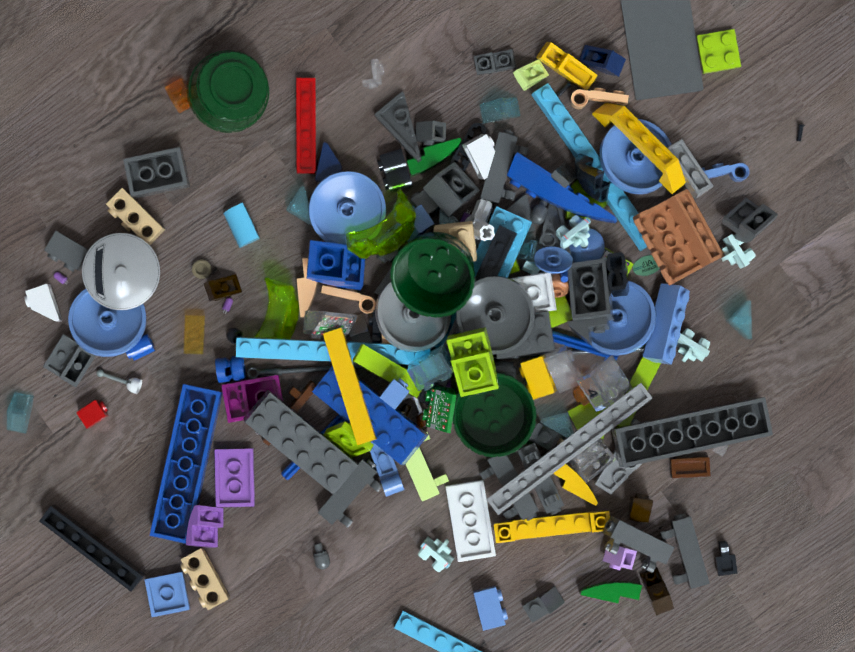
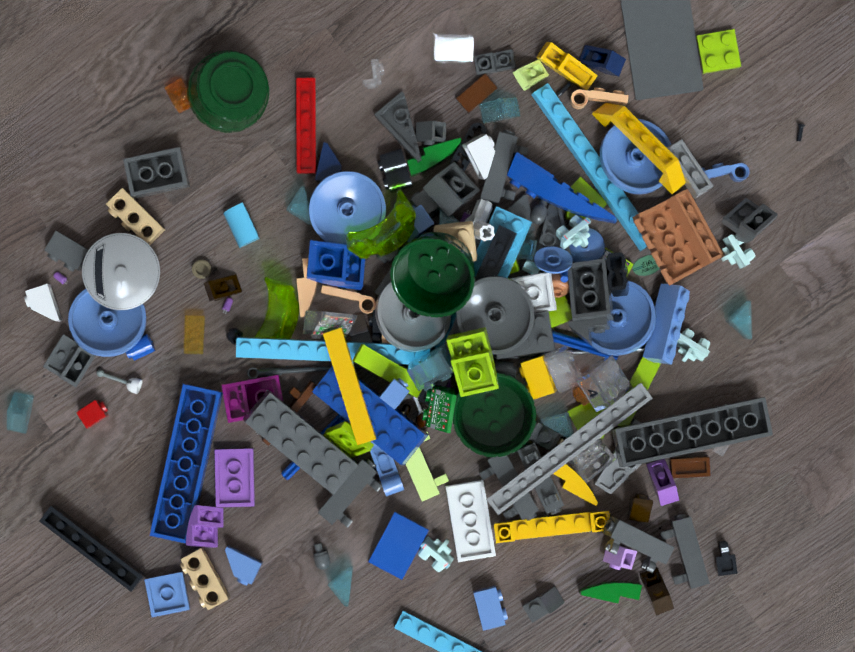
(237, 369): blue wheel -> none
(243, 565): none -> medium blue slope
(342, 585): none -> clear light blue slope
(398, 545): none -> blue slope
(453, 47): none -> clear brick
(476, 93): none -> reddish brown tile
(564, 175): dark grey tile -> none
(591, 178): black brick -> none
(662, 482): none -> medium lavender slope

